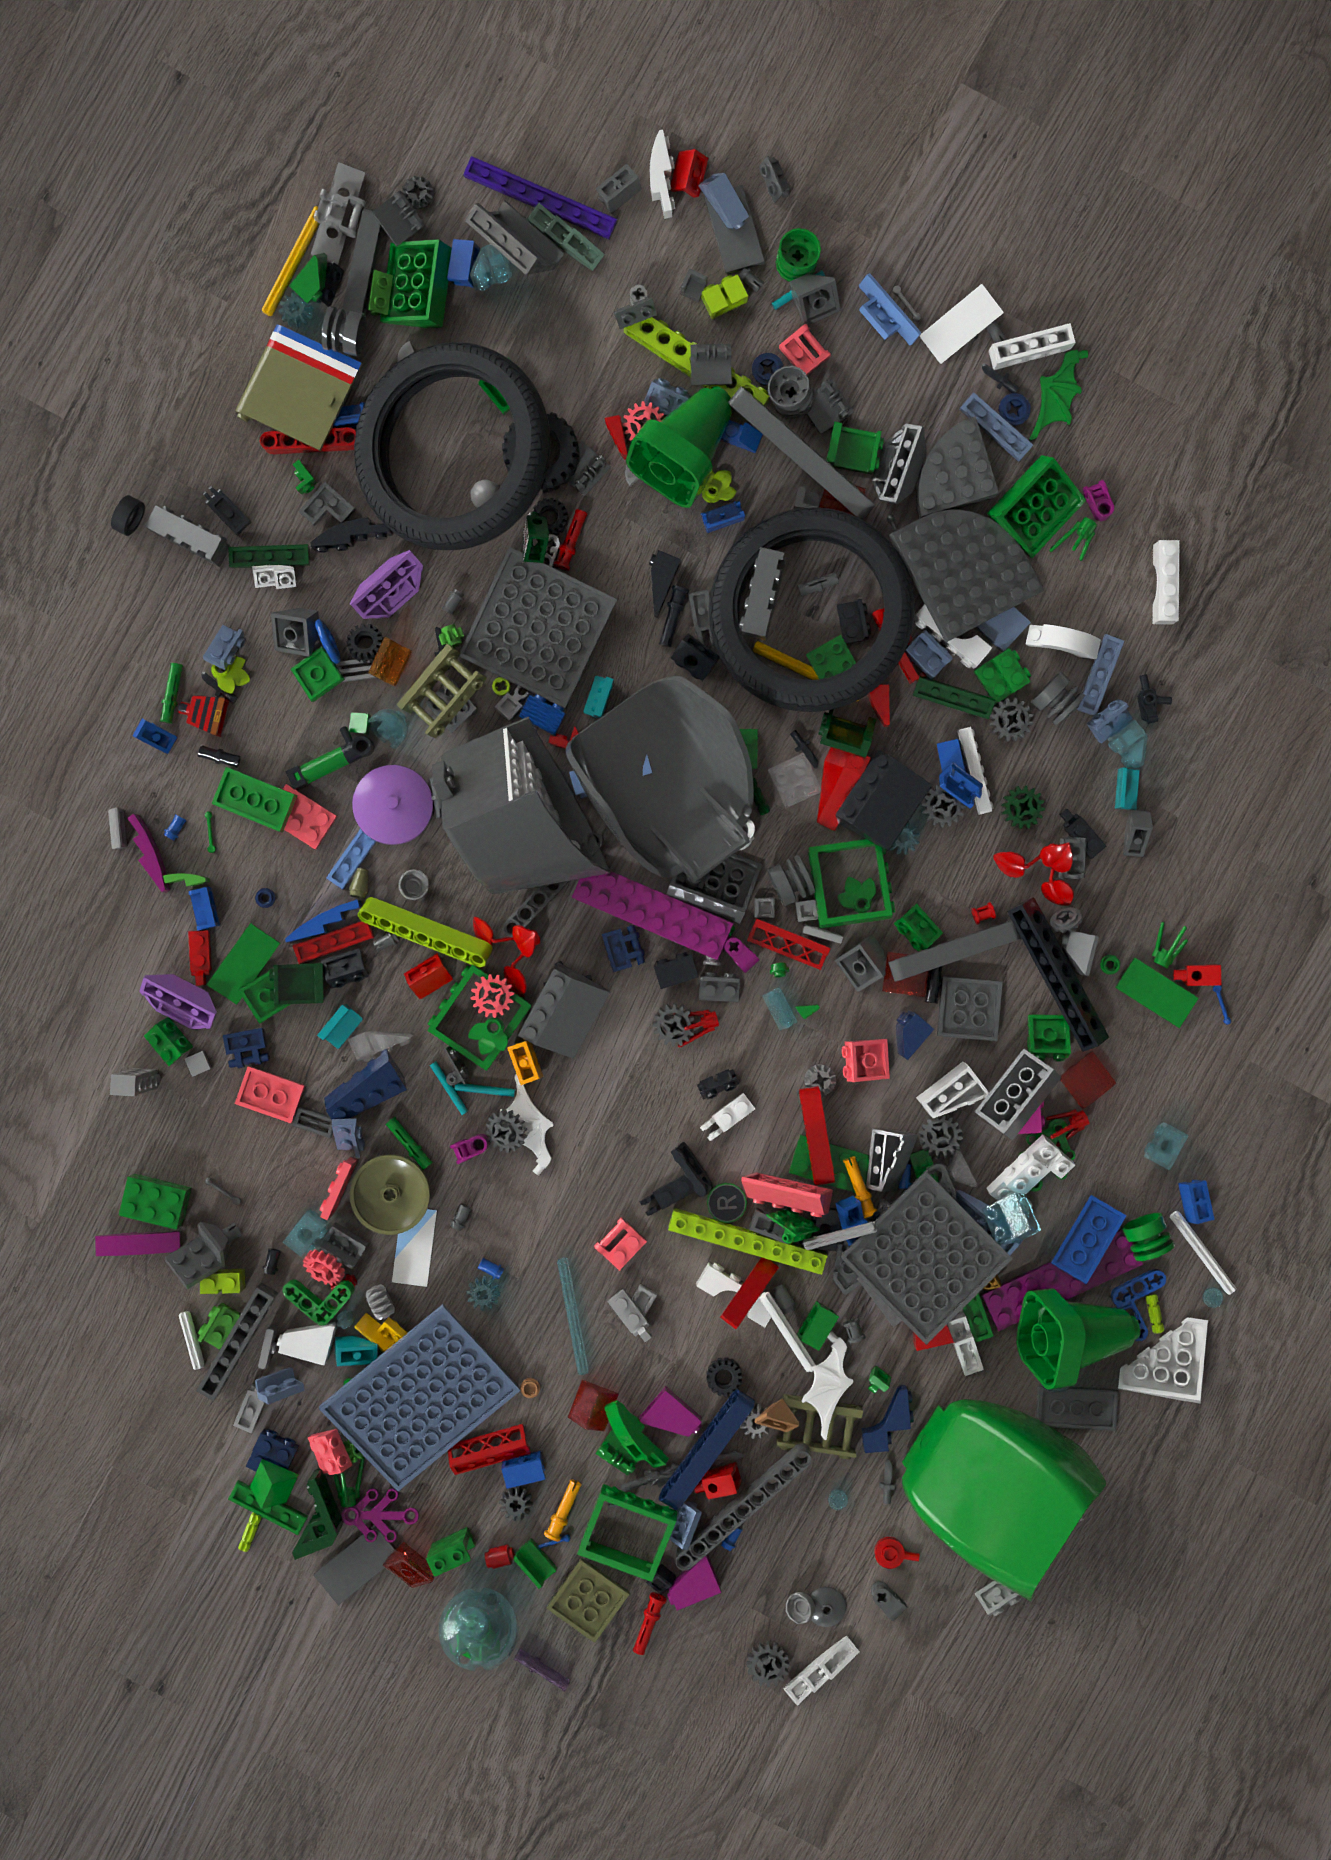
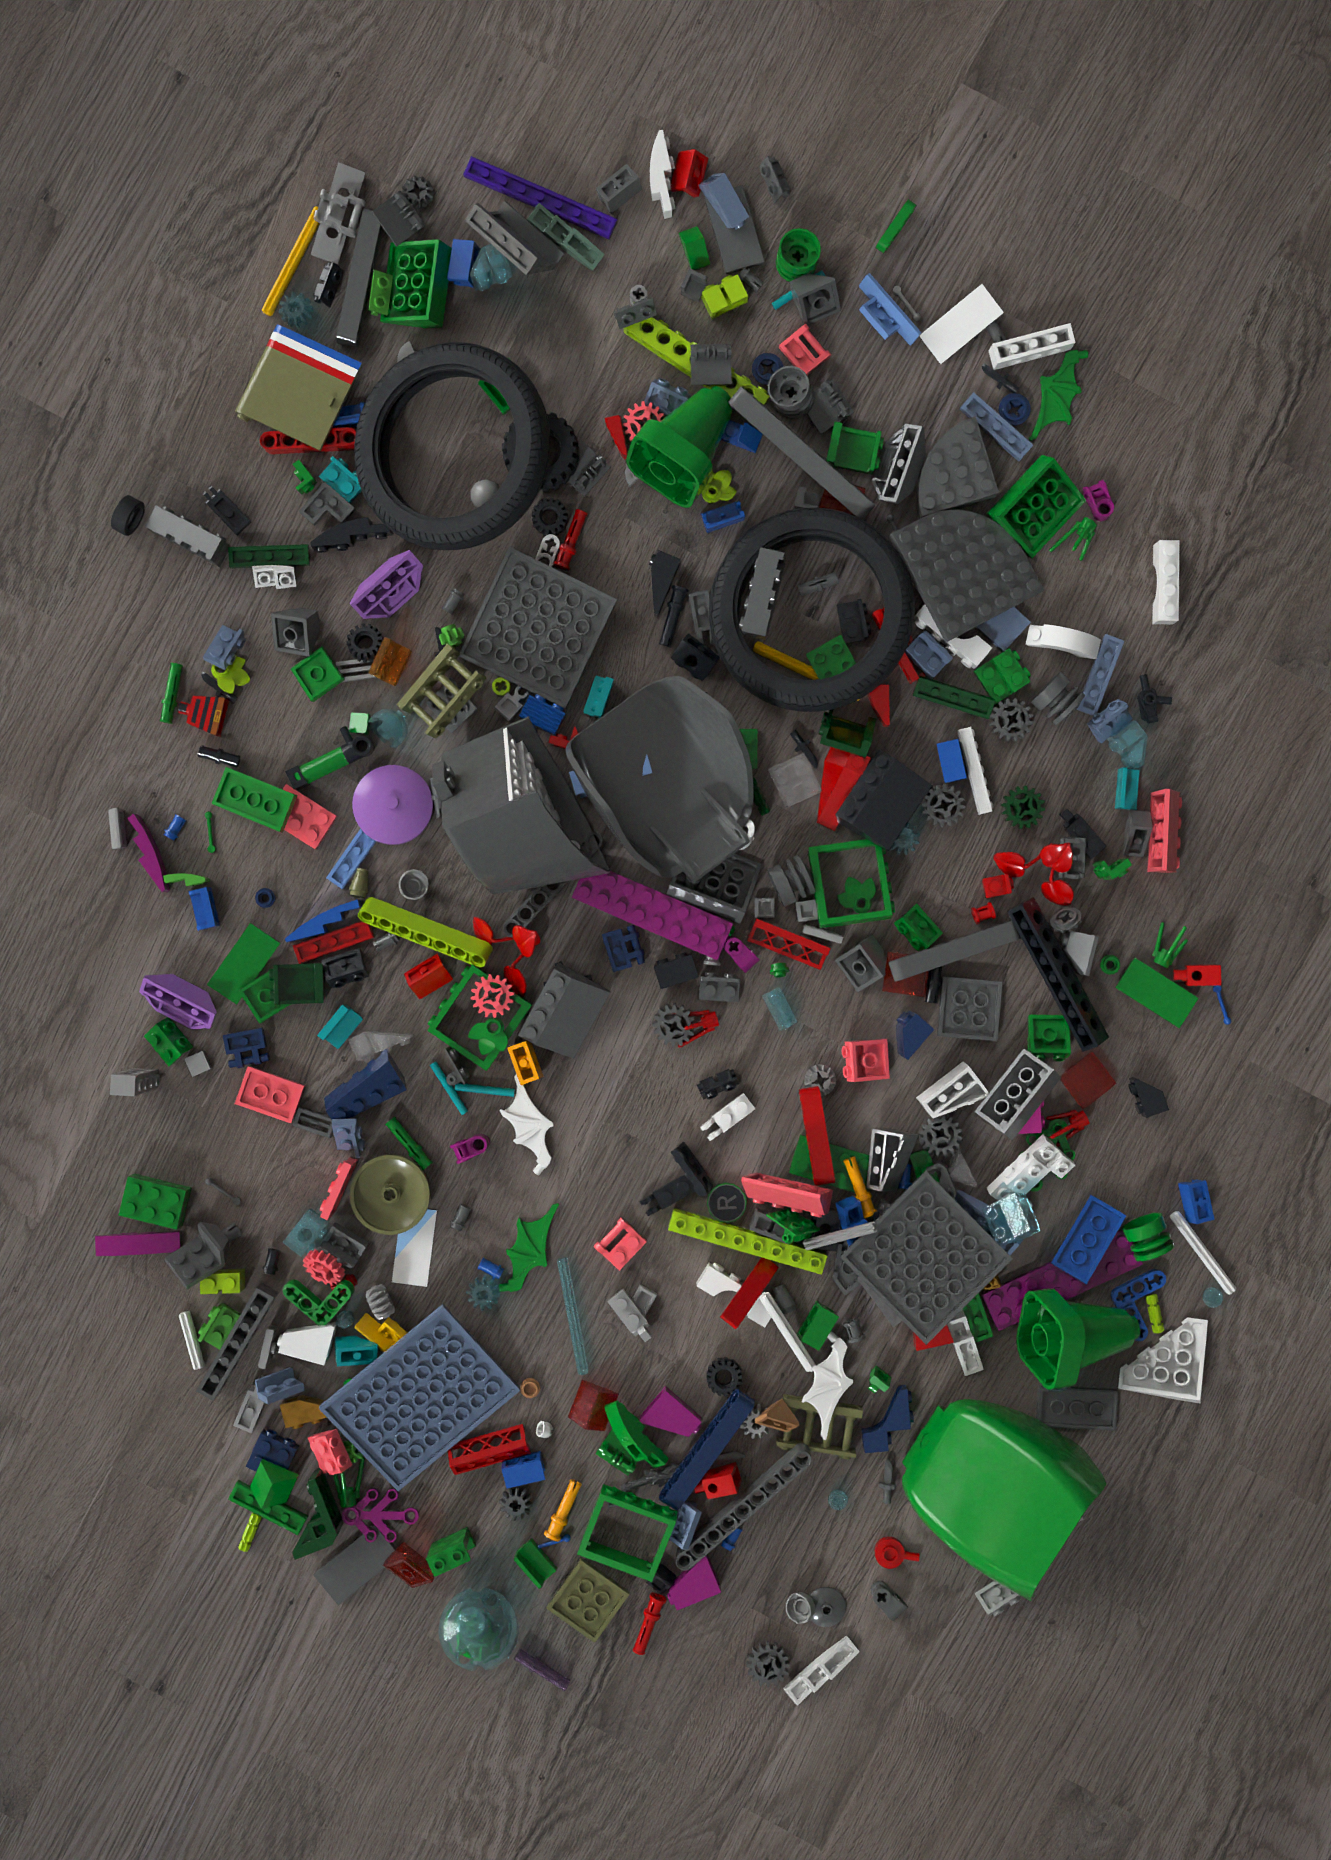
(155, 736): blue slope -> none
(200, 955): red hinge -> none
(301, 1410): none -> pearl gold slope
(311, 279): green slope -> none
(328, 641): blue plate -> none
(341, 479): none -> teal bracket
(344, 331): dark grey wheel -> none
(499, 1556): red brick -> none
(504, 1121): dark grey gear -> none
(528, 1249): none -> green animal
(535, 528): dark green torso -> none
(543, 1429): none -> white hinge
(694, 248): none -> green slope
(807, 1010): green slope -> none
(896, 226): none -> green beam
(960, 784): blue hinge -> none
(997, 885): none -> red bracket
(1117, 869): none -> green bracket
(1149, 1099): none -> black slope
(1164, 835): none -> coral slope
(1175, 1143): clear light blue brick -> none

